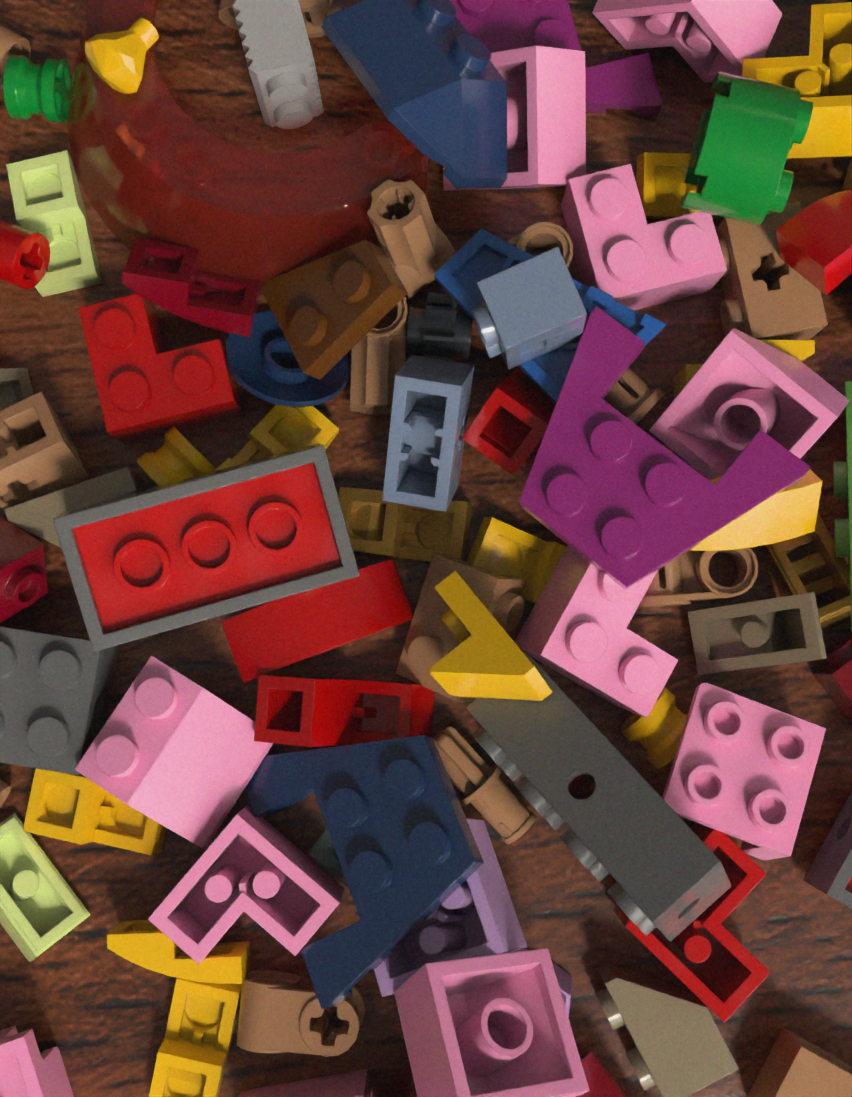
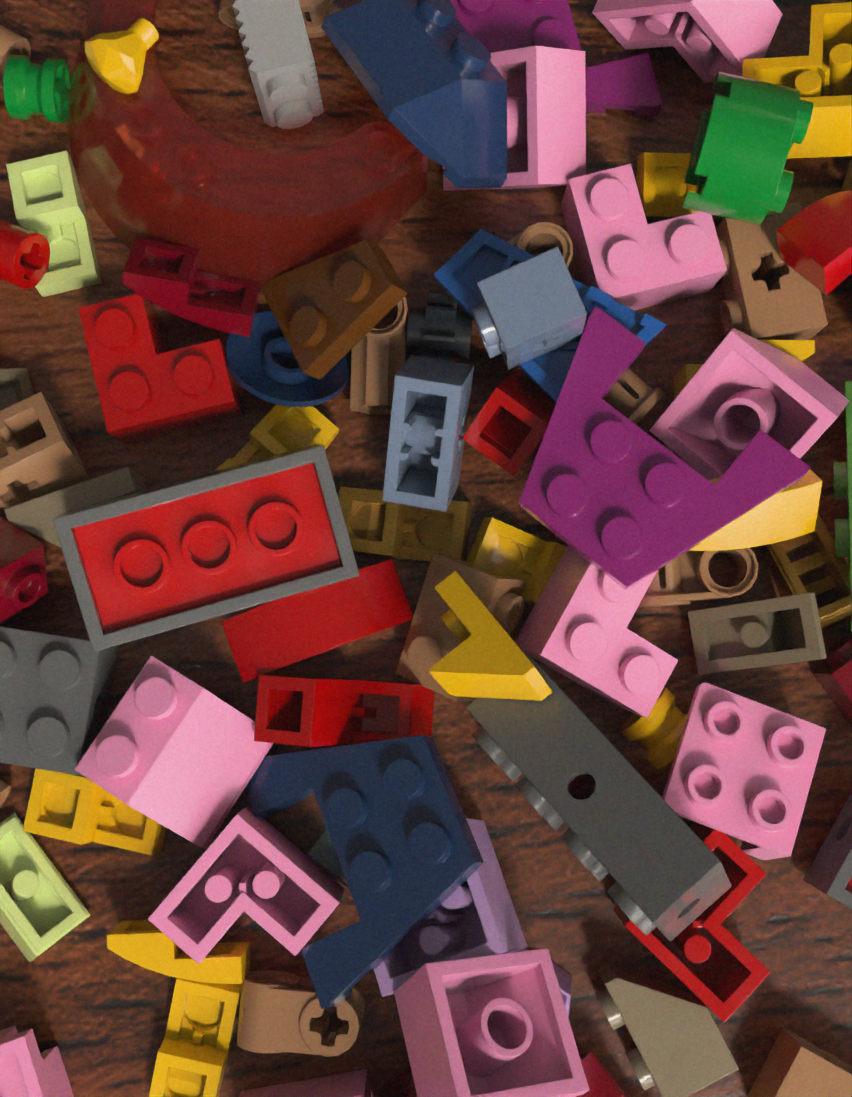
(174, 460): yellow wheel -> none
(408, 233): medium nougat piece -> none
(482, 786): medium nougat axle -> none

